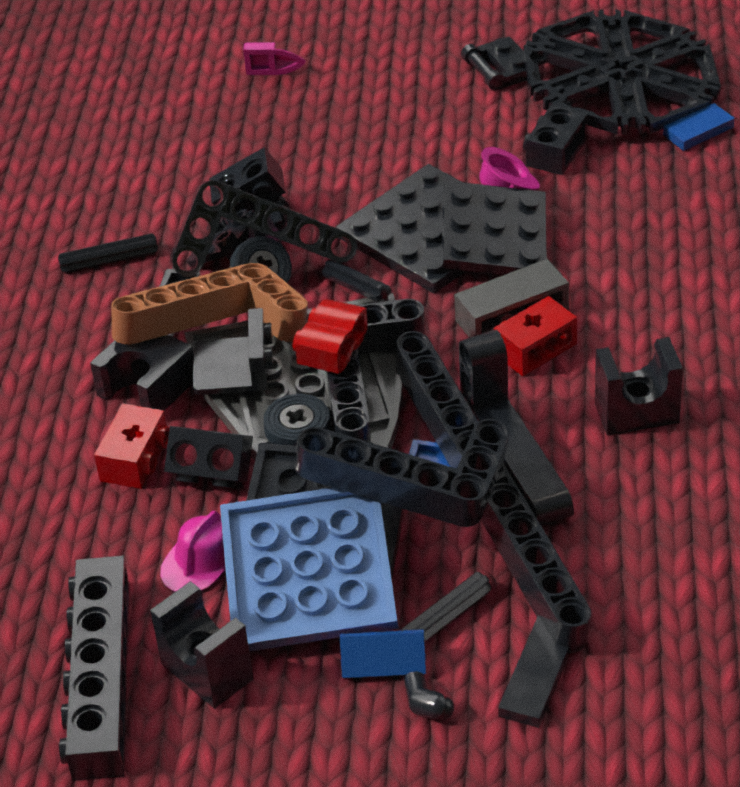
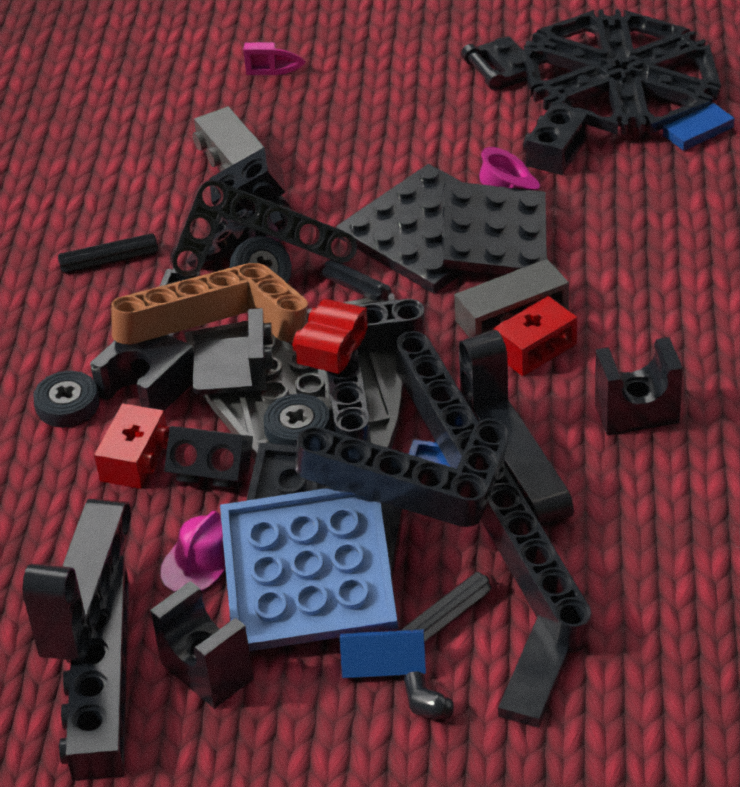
(52, 401): none -> black bush
(69, 598): none -> black beam
(224, 138): none -> brick

